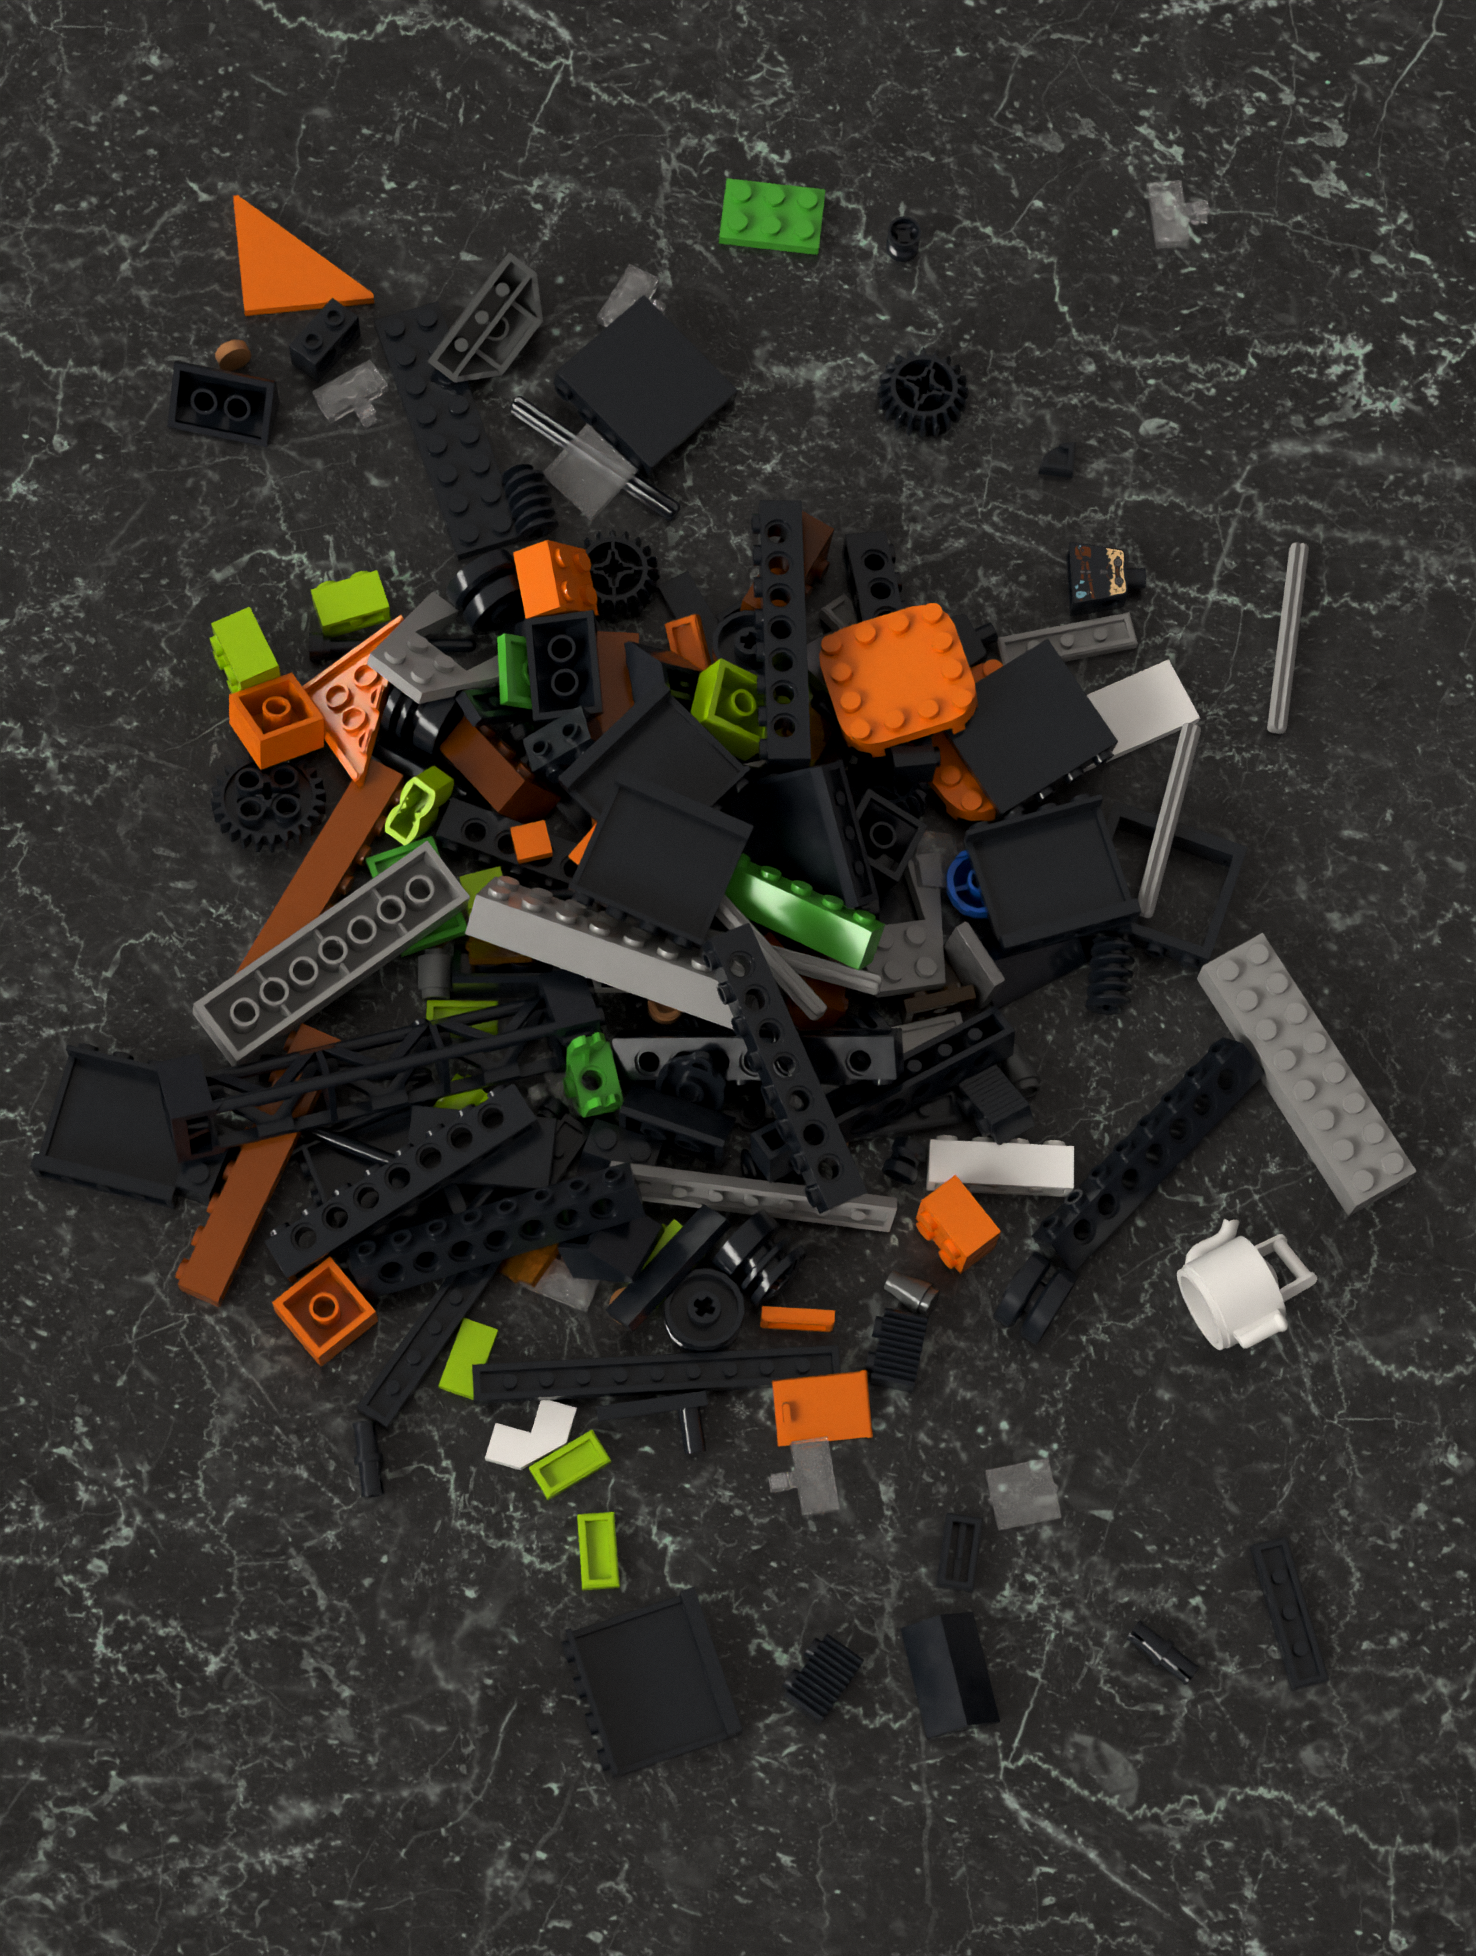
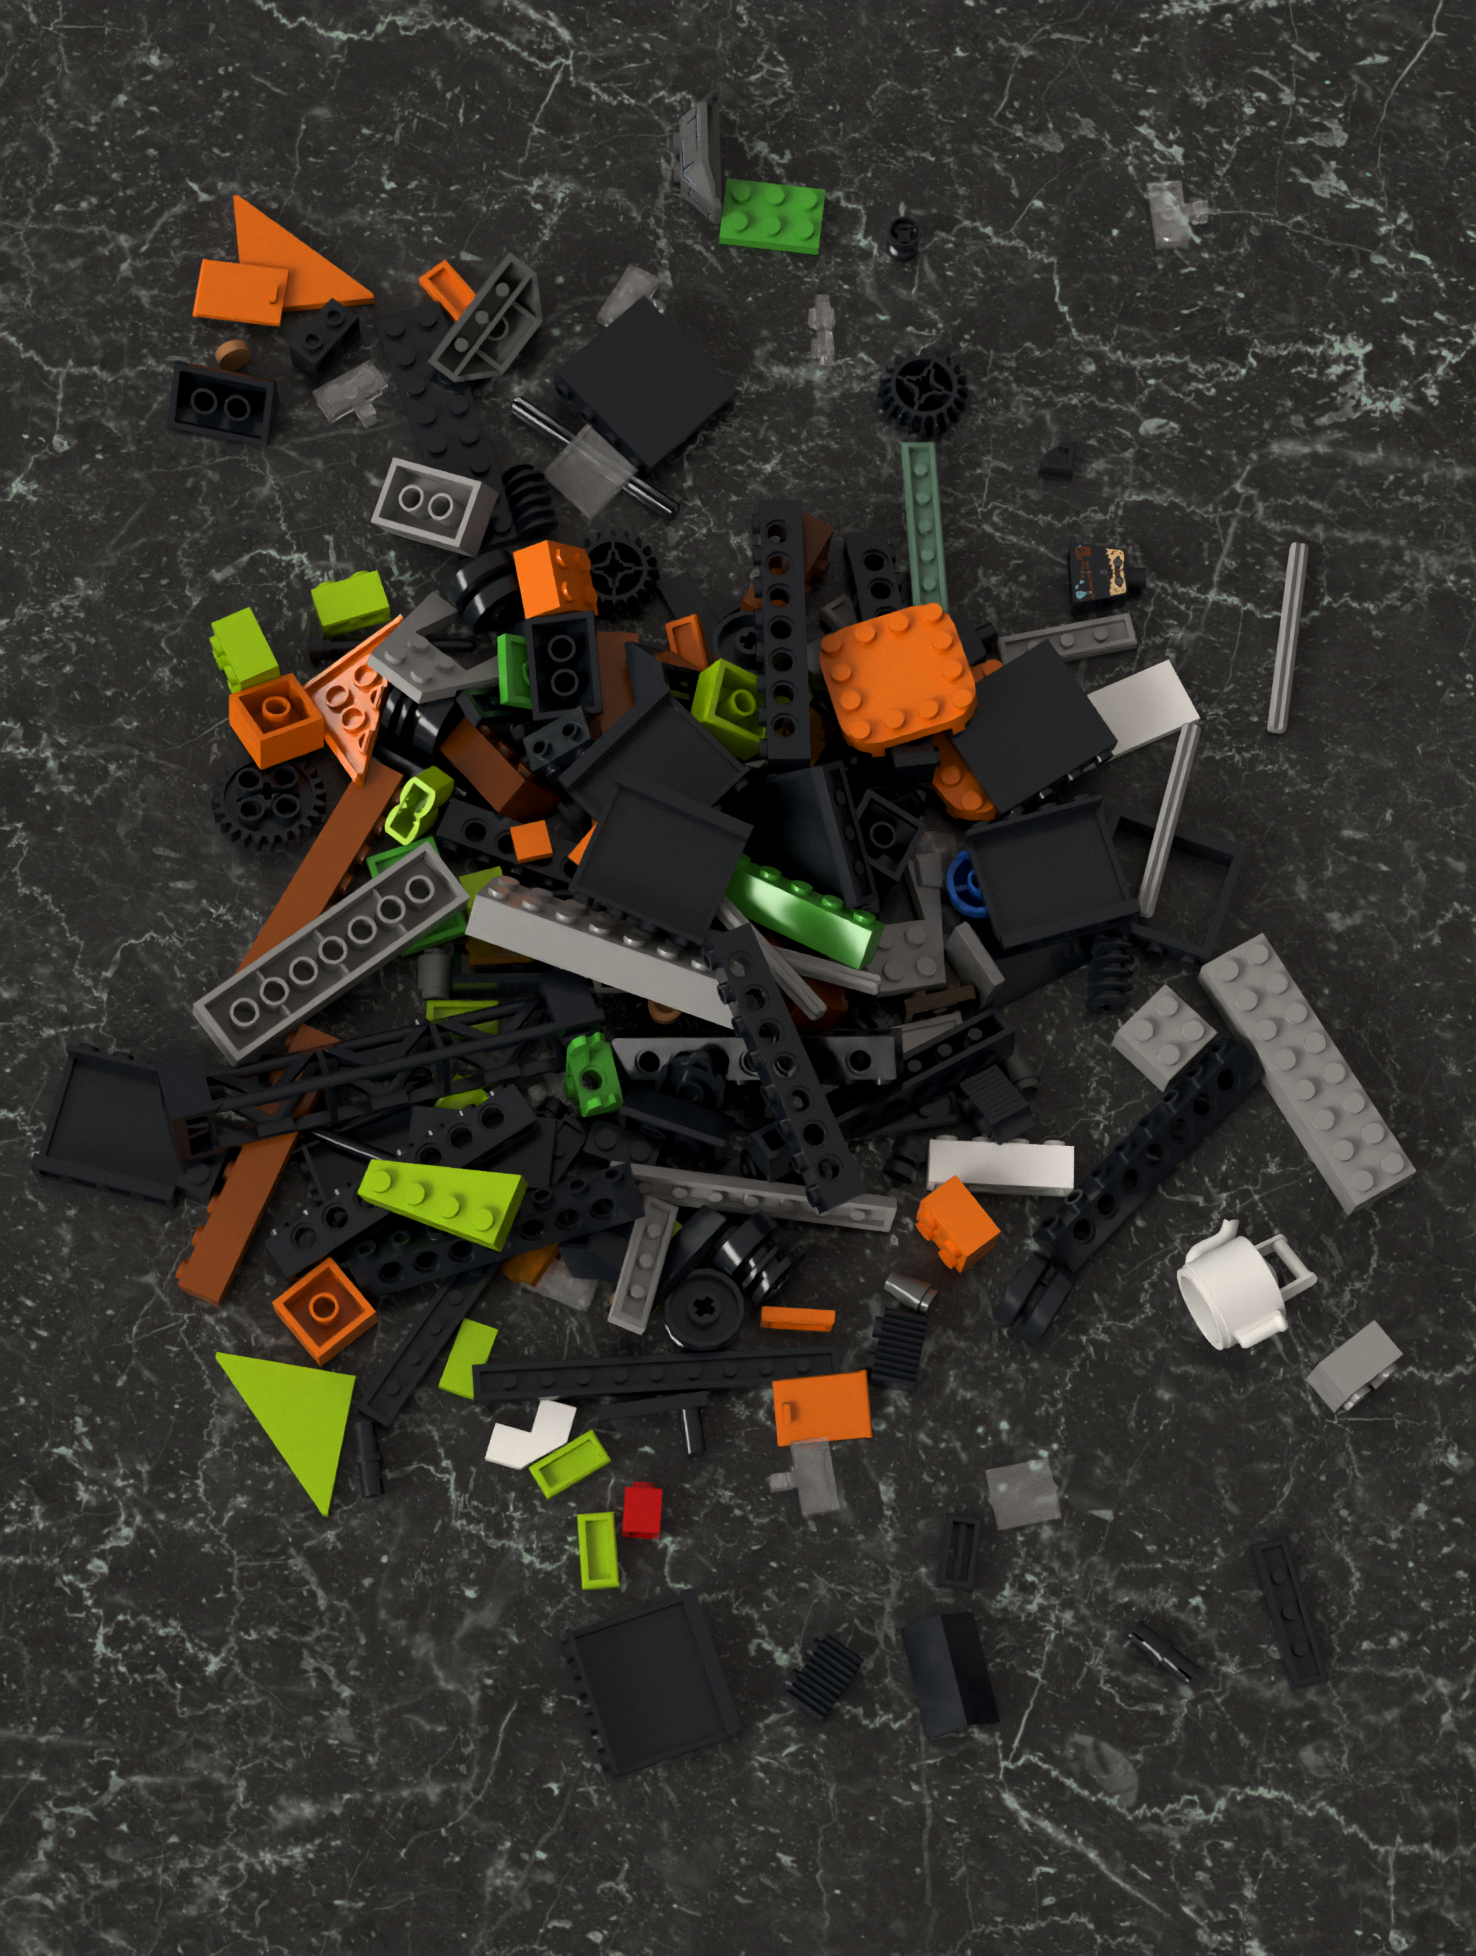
(241, 292): none -> orange container
(301, 1413): none -> lime tile
(434, 507): none -> light grey brick
(448, 289): none -> orange tile
(455, 1200): none -> lime wedge
(642, 1511): none -> red brick
(643, 1265): none -> light grey tile
(700, 157): none -> dark grey wedge
(822, 320): none -> clear plate
(924, 524): none -> sand green tile
(1164, 1038): none -> light grey brick
(1348, 1371): none -> light grey brick

